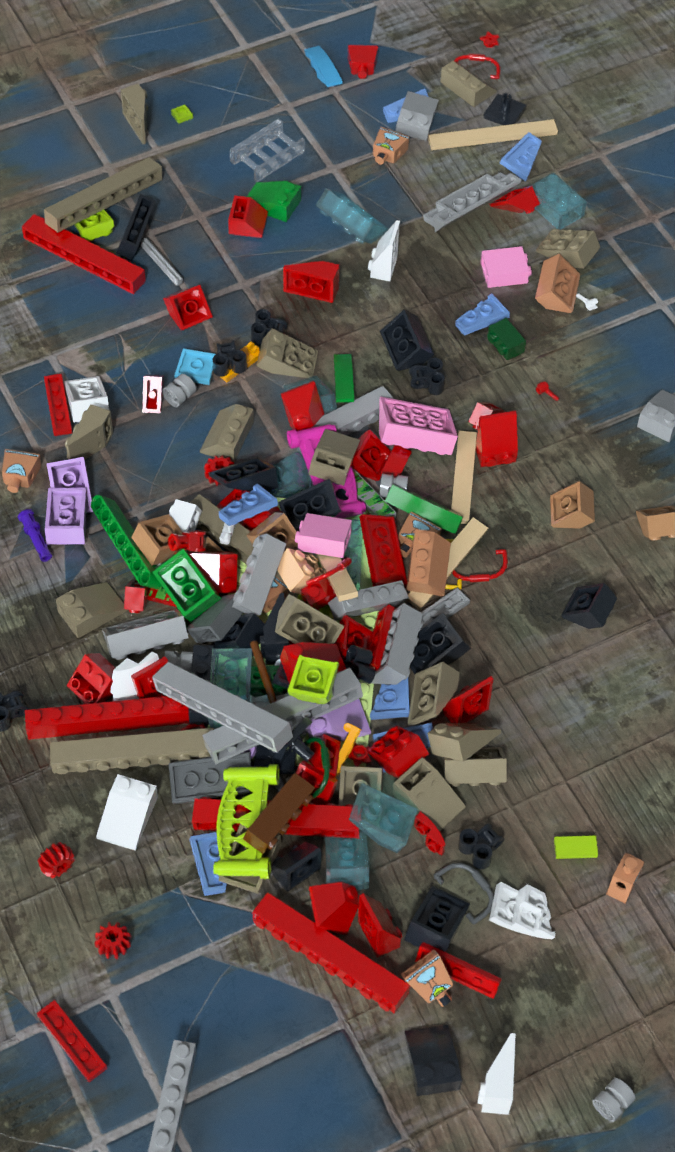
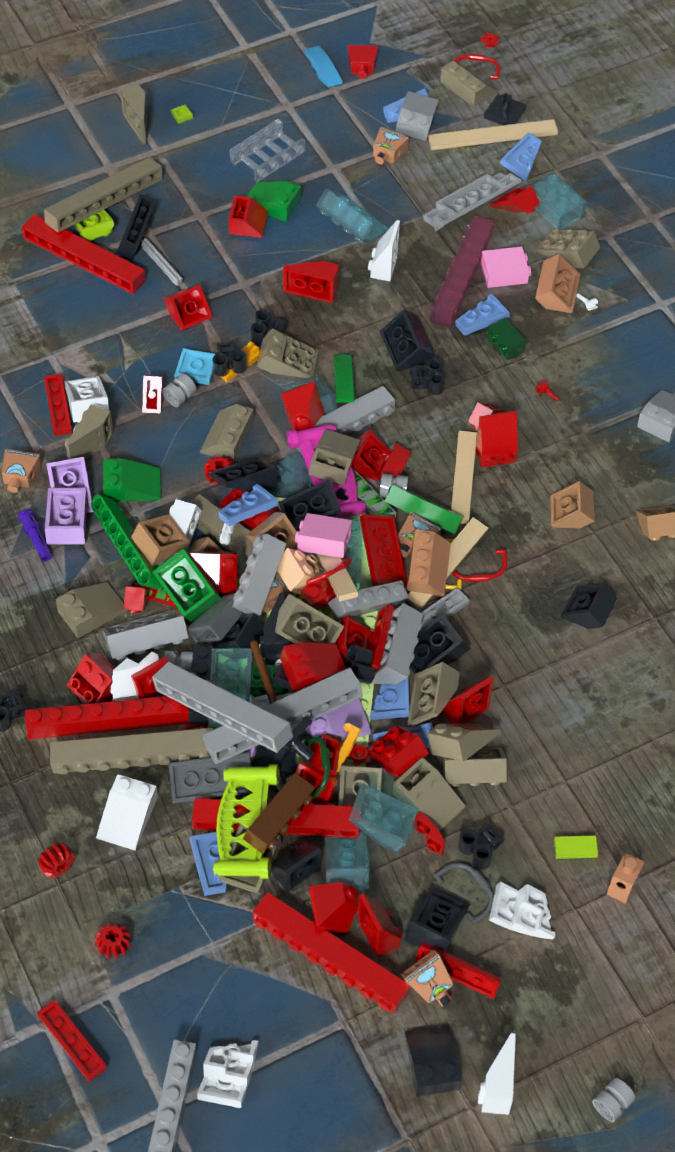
(130, 481): none -> green slope
(188, 540): red connector -> none
(228, 1074): none -> white slope
(238, 548): none -> clear smoke slope
(313, 680): lime slope -> none
(416, 426): bright pink slope -> none
(462, 271): none -> clear pink brick

